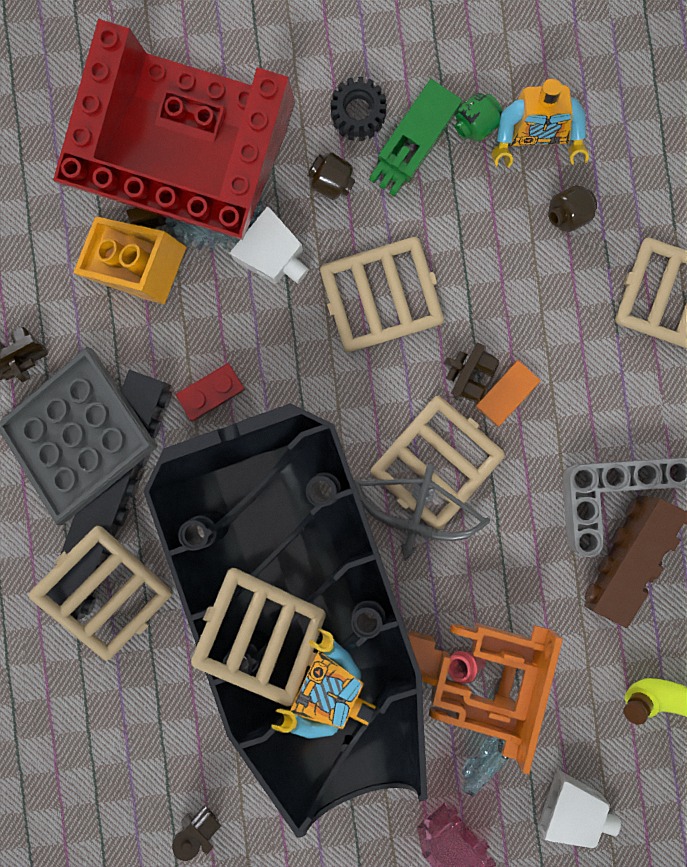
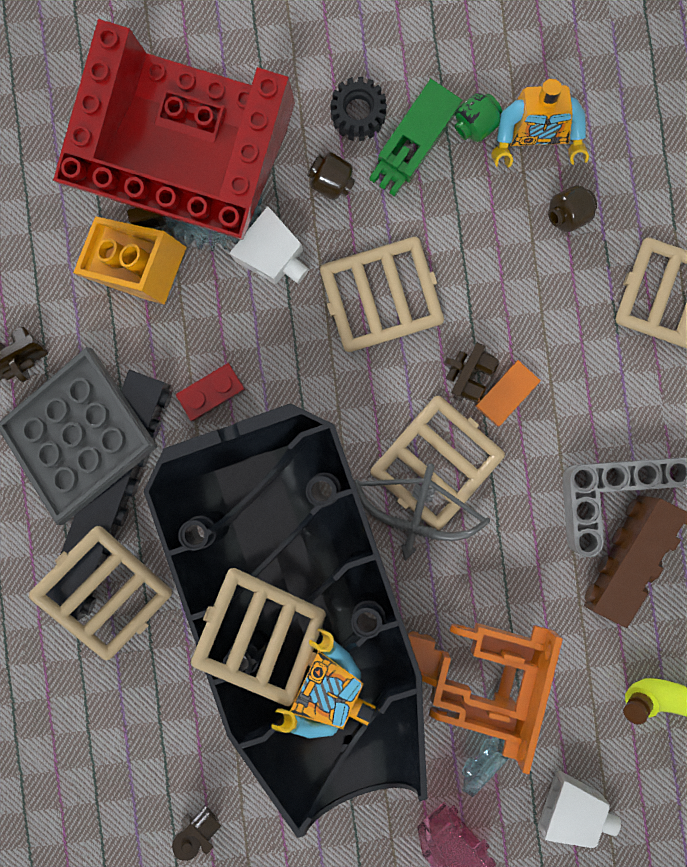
(465, 666): coral cone -> none

